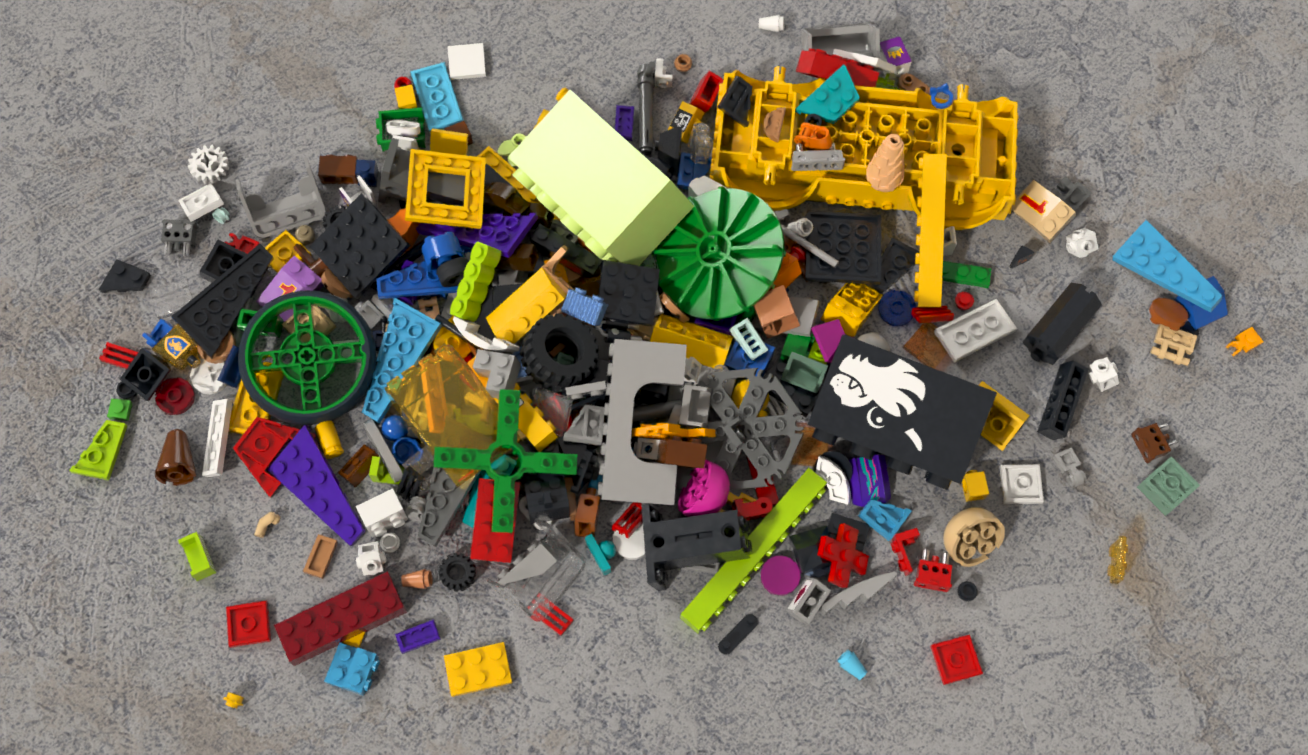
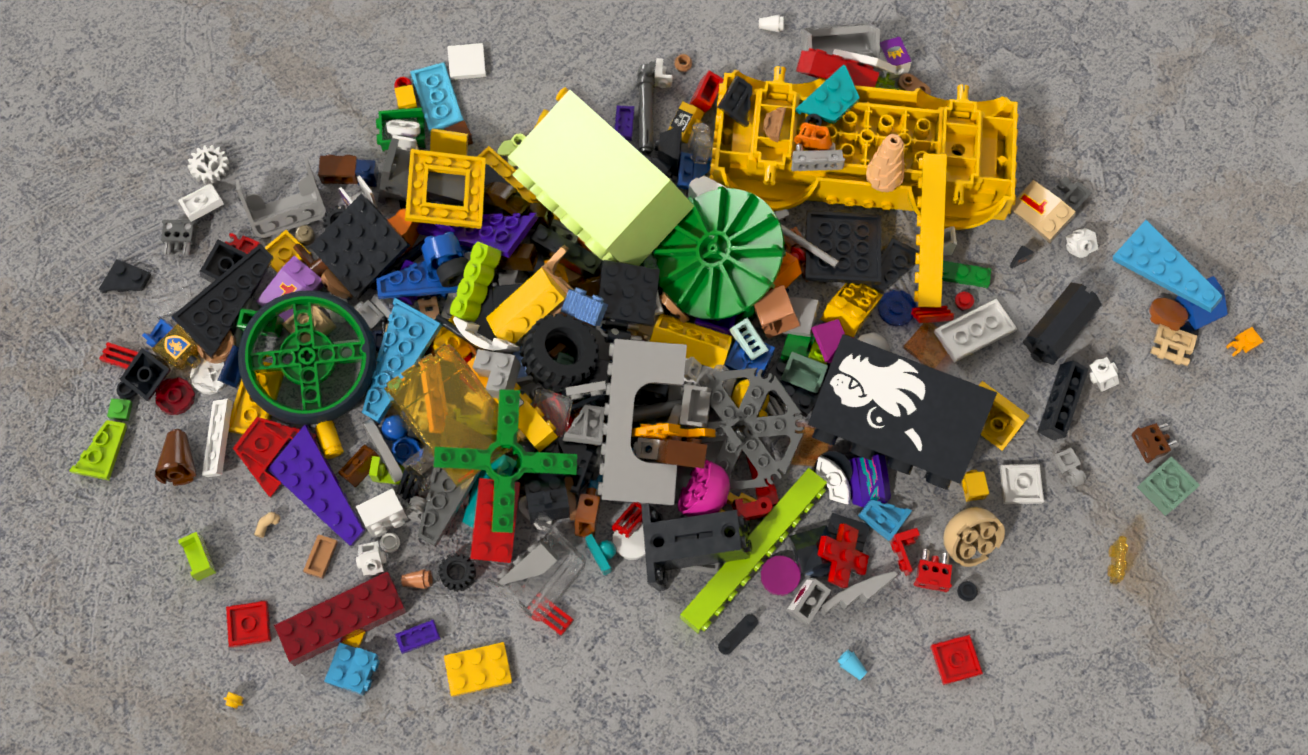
(221, 215): light aqua plate -> none
(801, 227): white cone -> none
(945, 89): blue piece -> none

